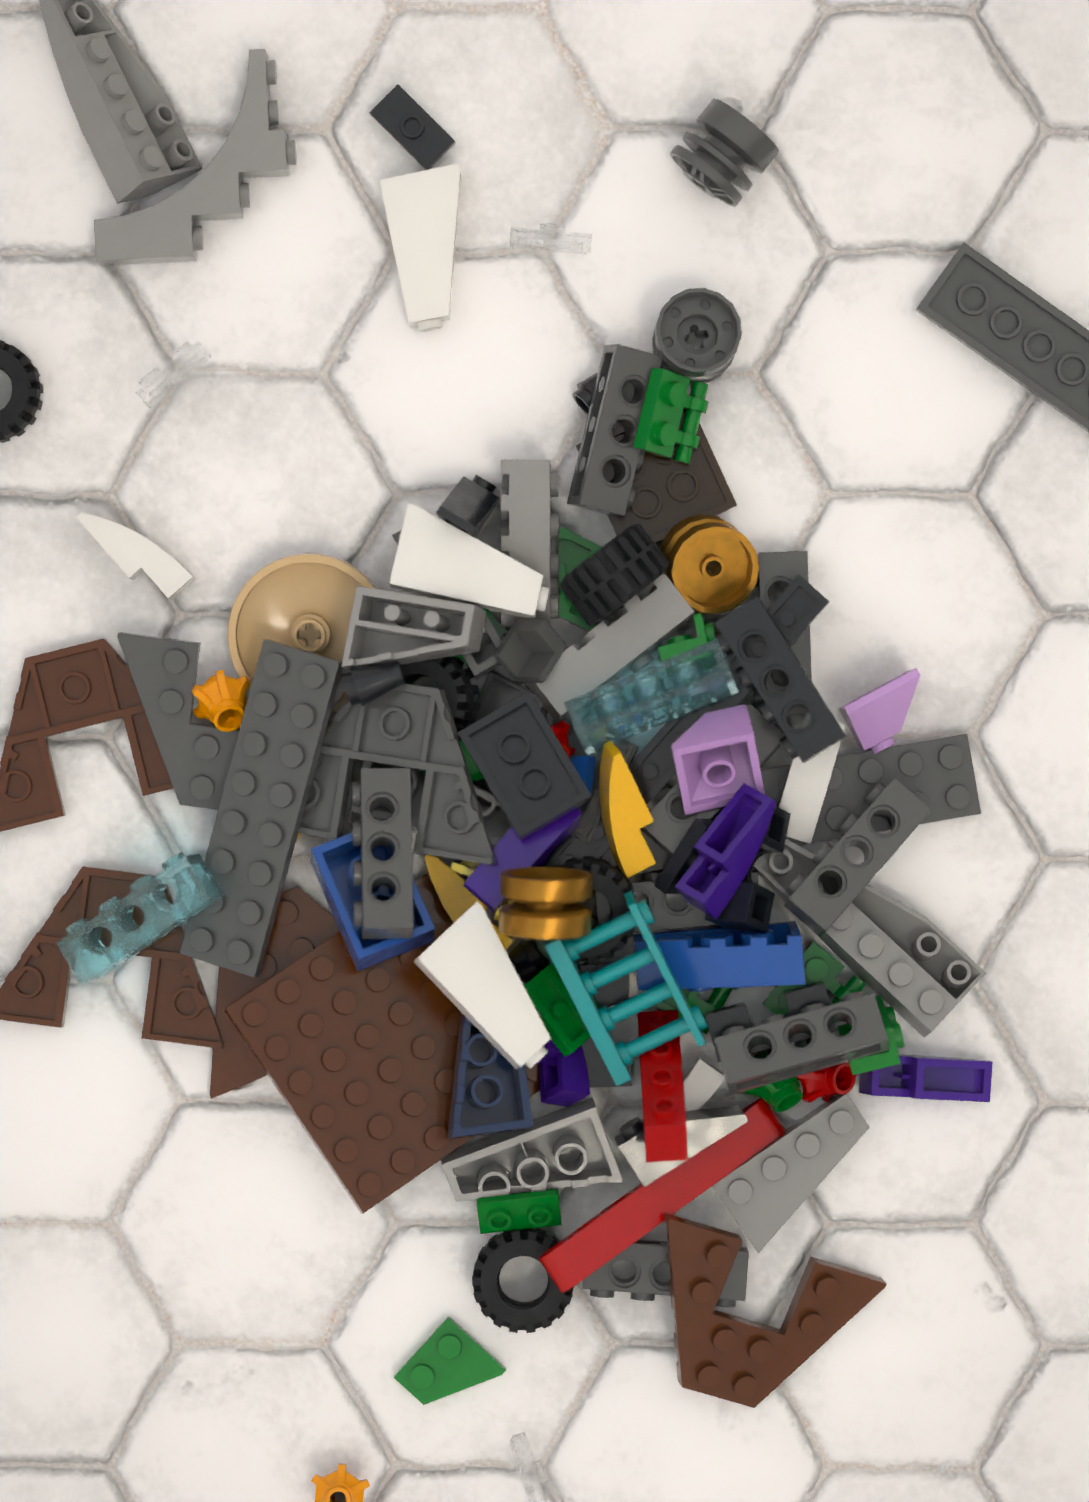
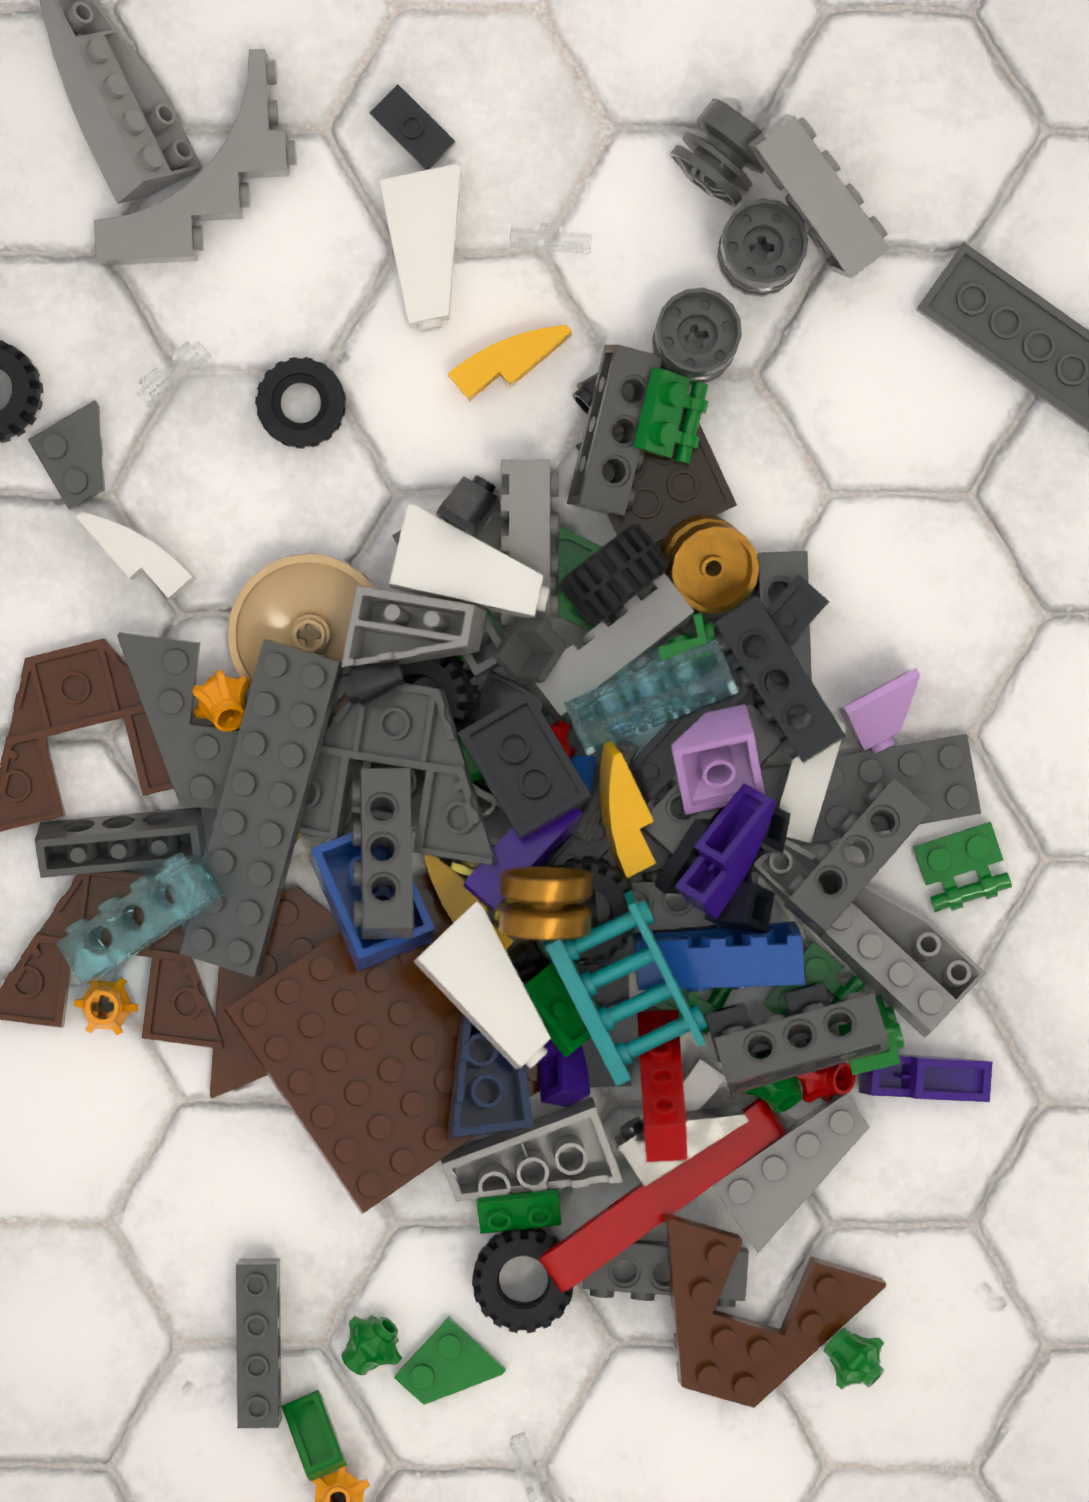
(73, 455): none -> dark grey wing
(96, 1016): none -> light orange rock
(118, 841): none -> dark grey brick
(258, 1343): none -> dark grey brick
(300, 371): none -> black tyre
(314, 1435): none -> green tile
(371, 1344): none -> green rock
(507, 358): none -> yellow slope
(778, 231): none -> dark grey wheel
(819, 195): none -> light grey wedge
(855, 1358): none -> green rock
(959, 854): none -> green plate

